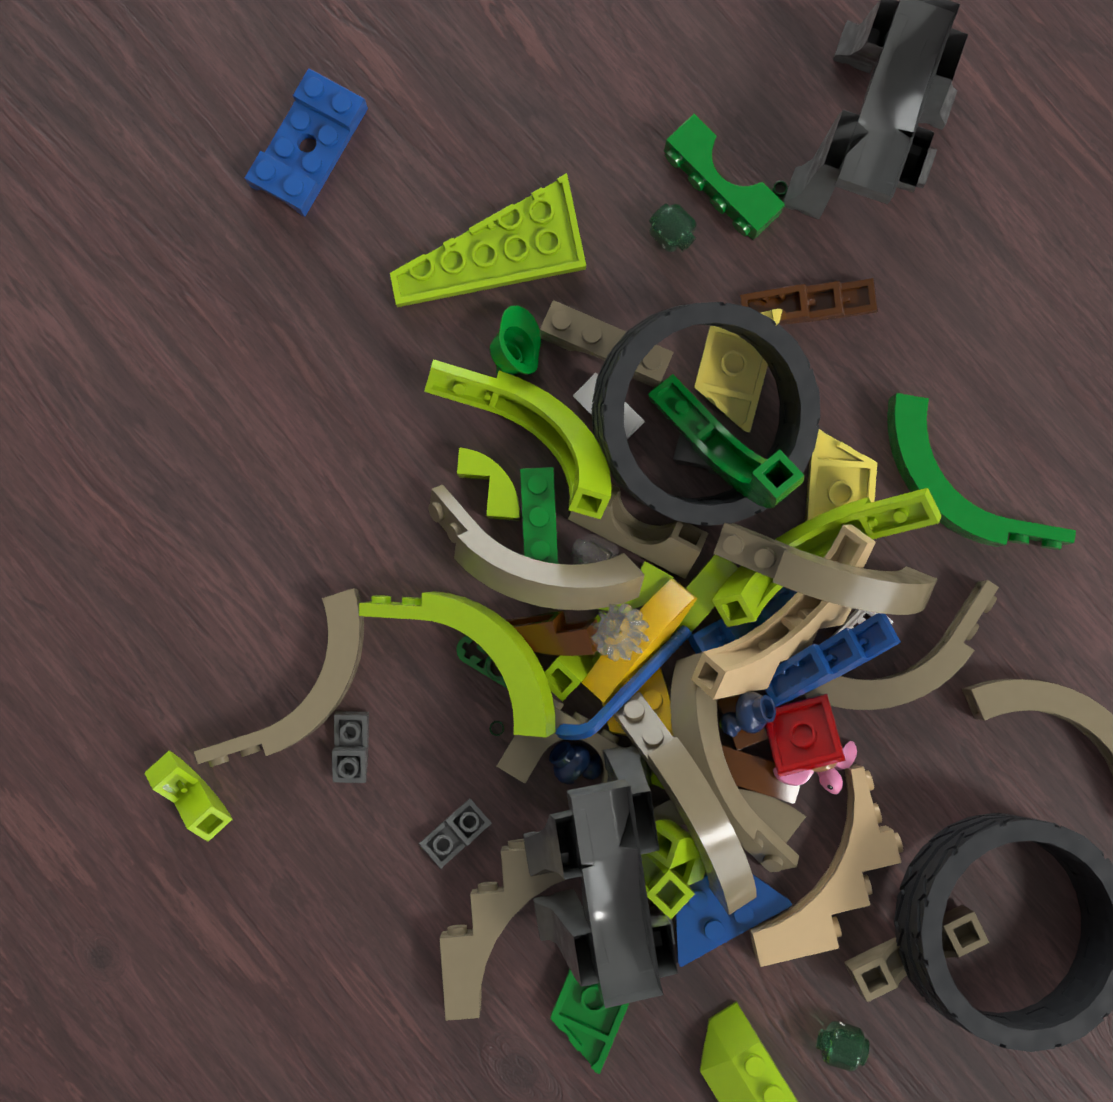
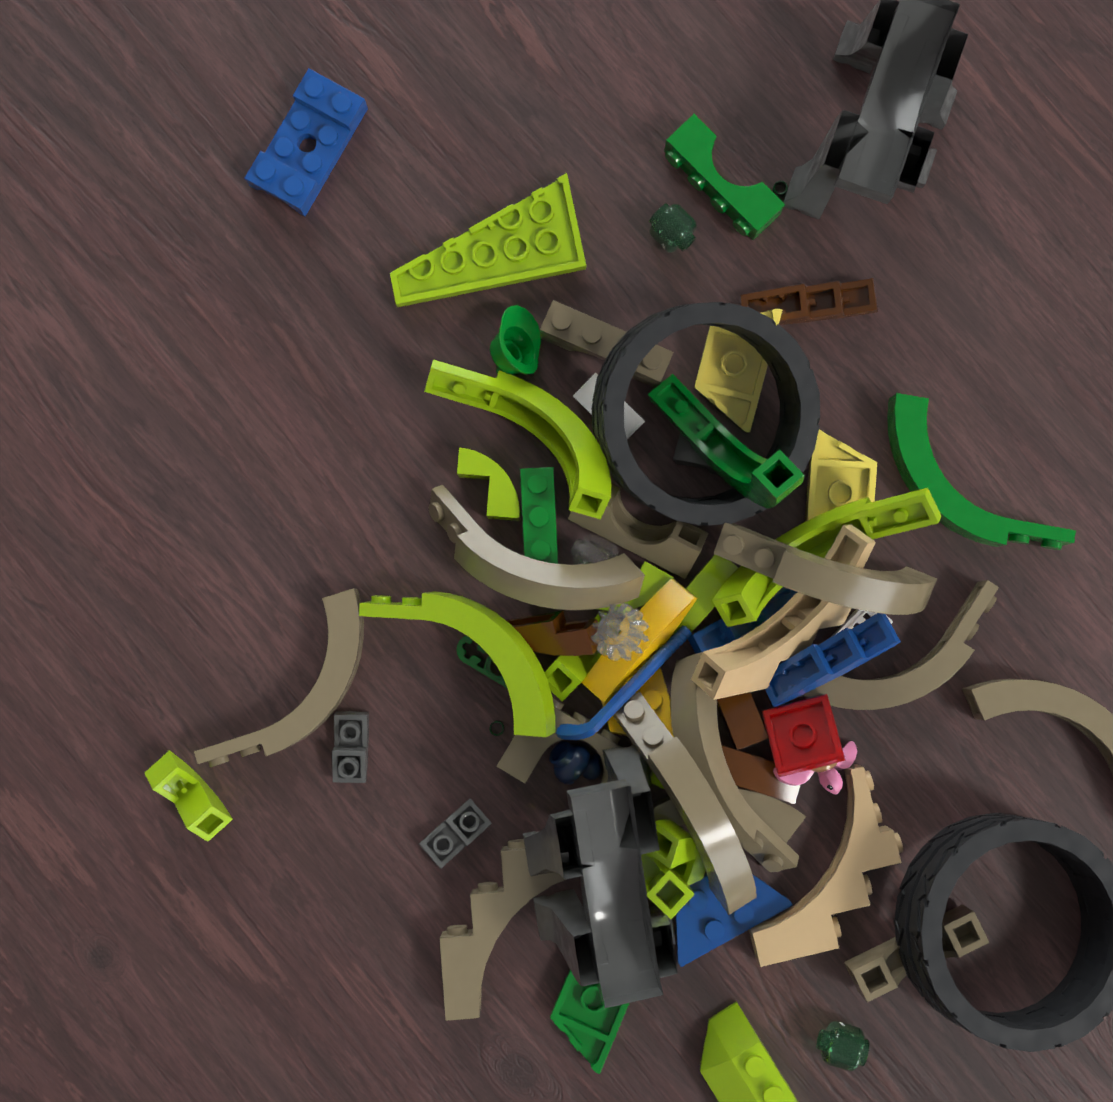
(751, 714): dark blue animal -> none

